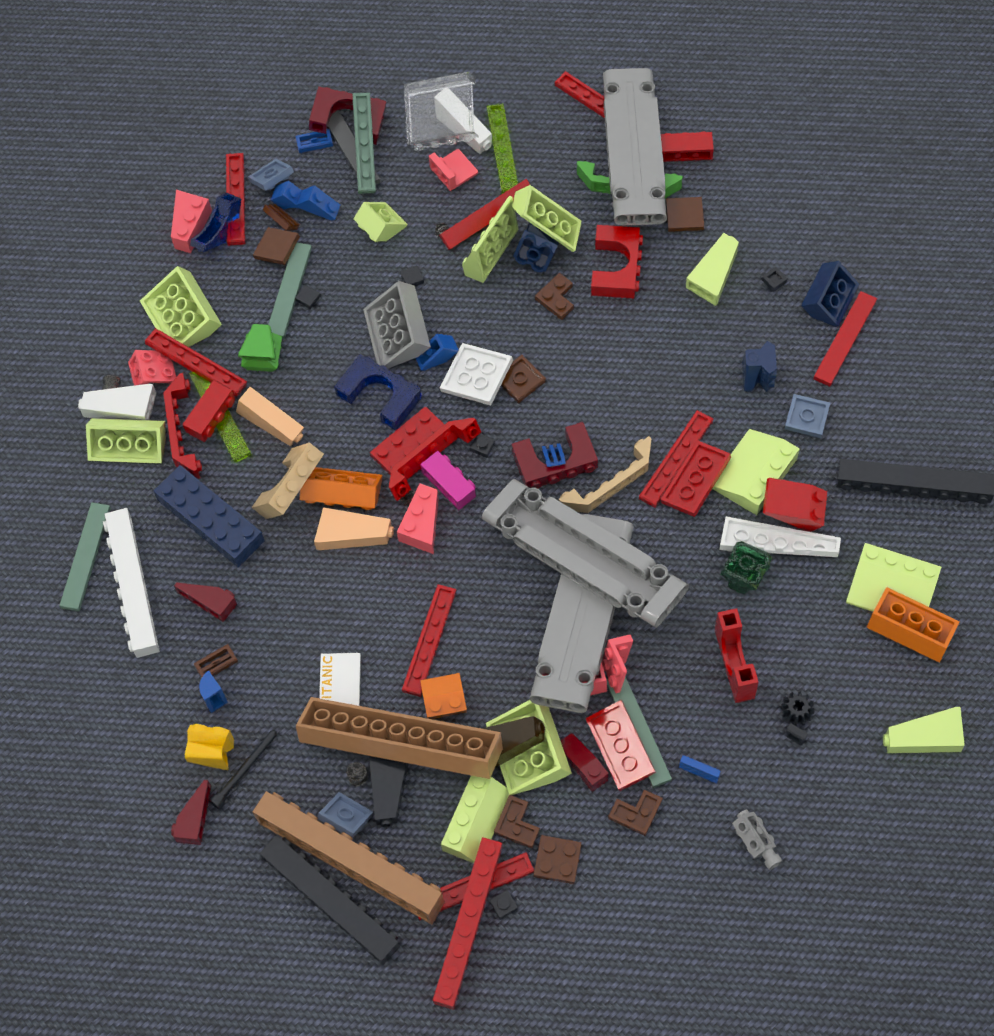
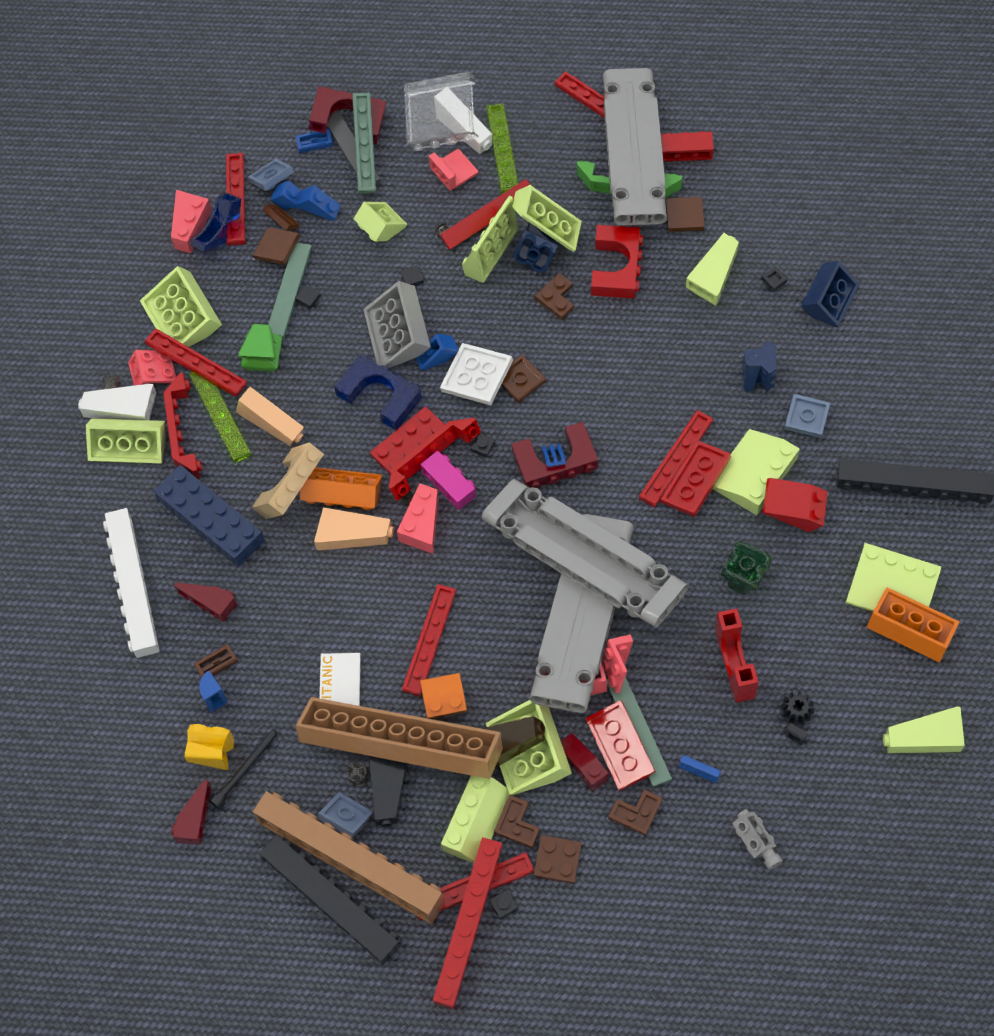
(84, 557): sand green tile -> none
(209, 411): red brick -> none
(608, 489): tan slope -> none
(777, 539): white wing -> none
(845, 339): red tile -> none

